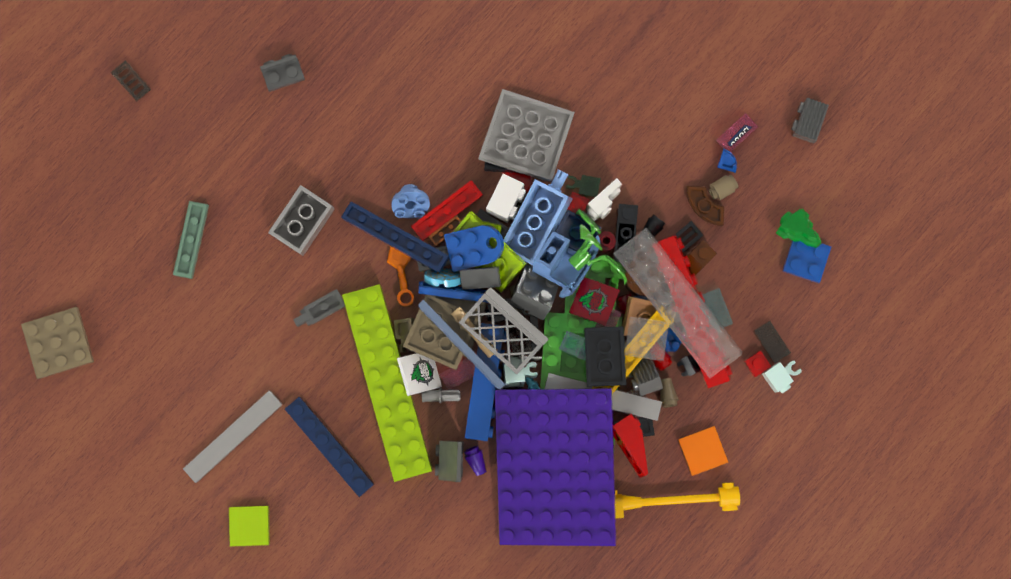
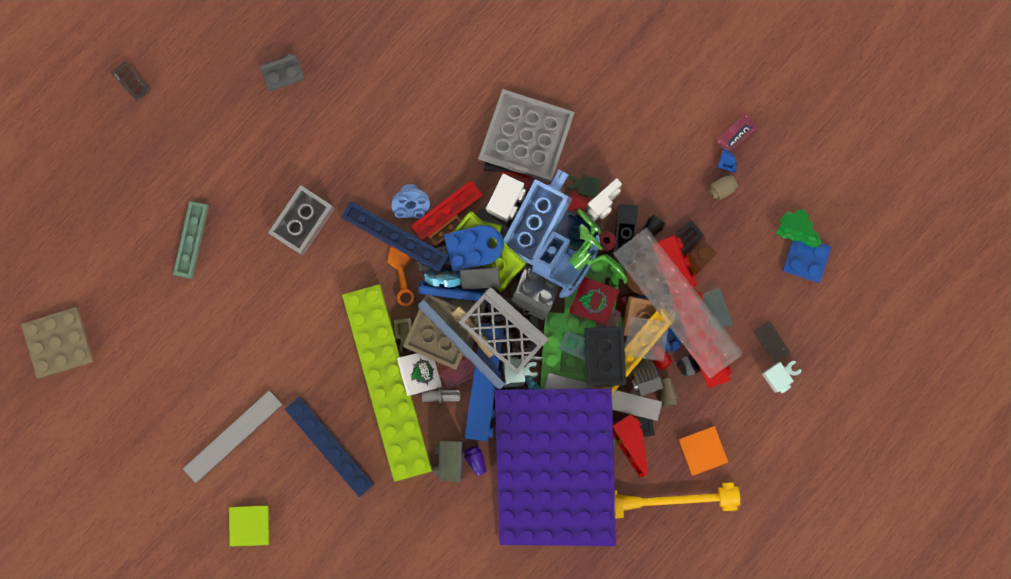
(320, 309): dark grey hinge -> none
(704, 206): reddish brown tile -> none
(757, 364): red plate -> none
(810, 120): dark grey brick -> none

